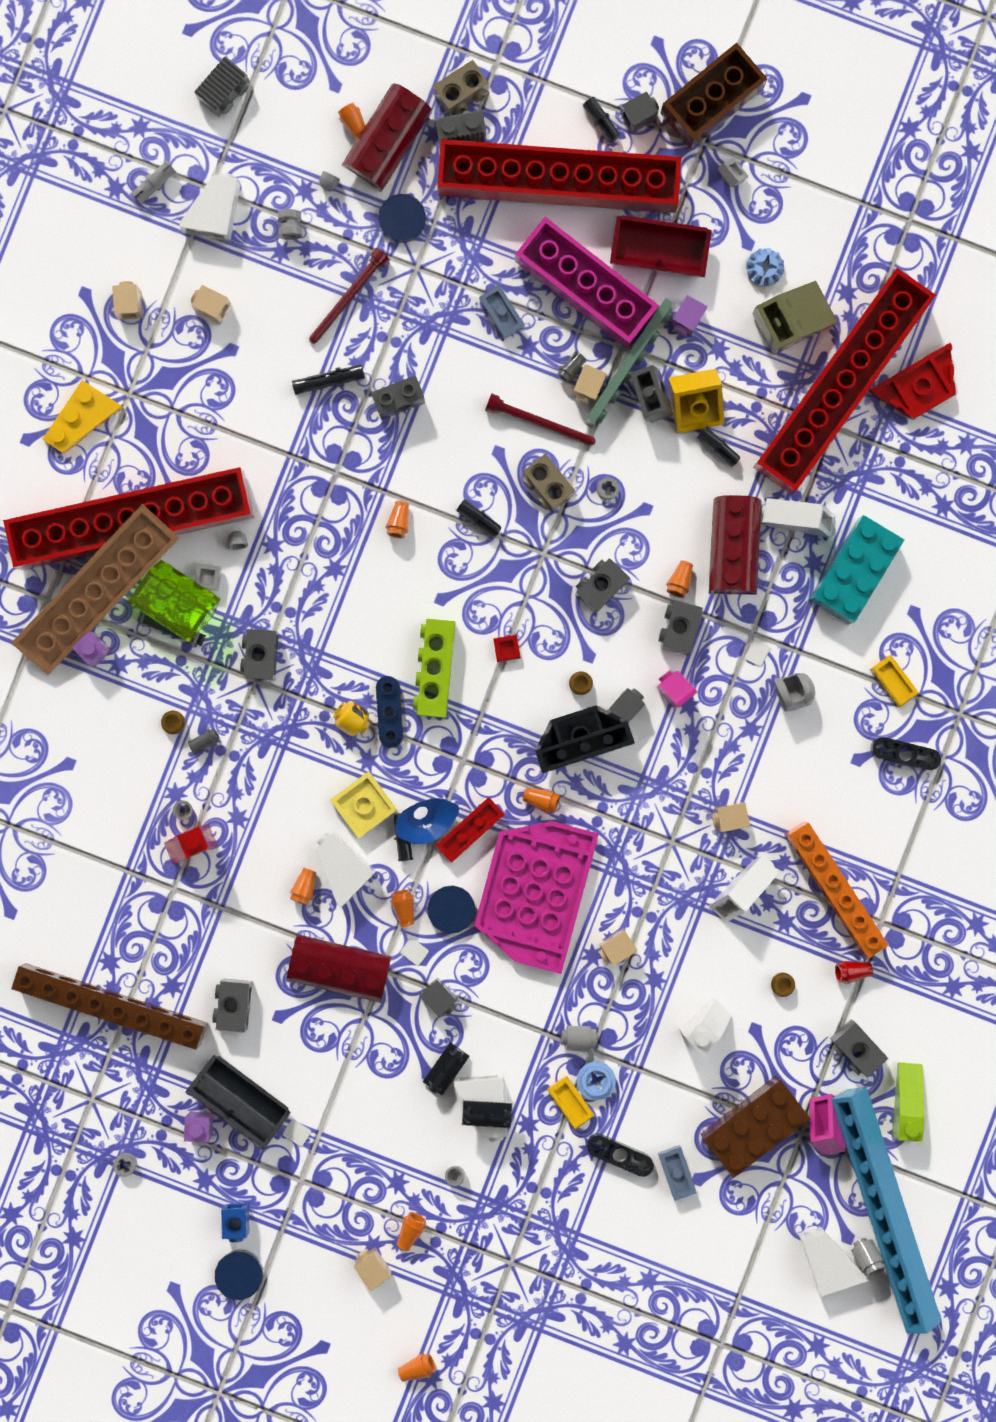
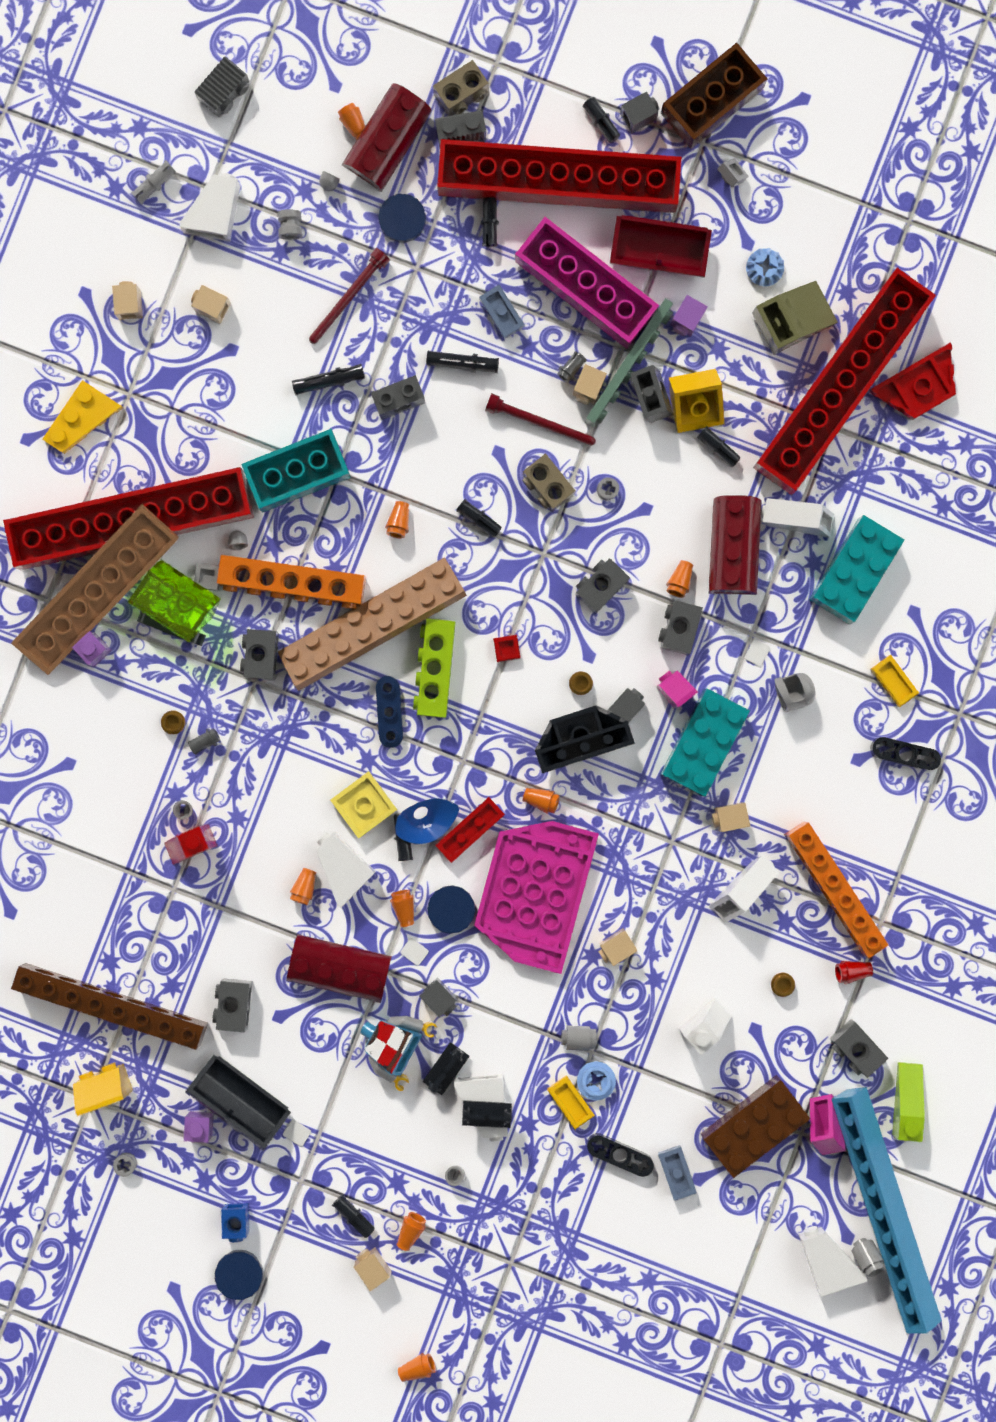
(101, 1089): none -> yellow slope
(231, 567): none -> orange brick
(296, 470): none -> teal brick
(351, 718): yellow head -> none
(353, 1216): none -> black axle
(371, 624): none -> medium nougat plate
(392, 1045): none -> torso
(489, 222): none -> black axle
(491, 364): none -> black pin
(705, 742): none -> teal brick

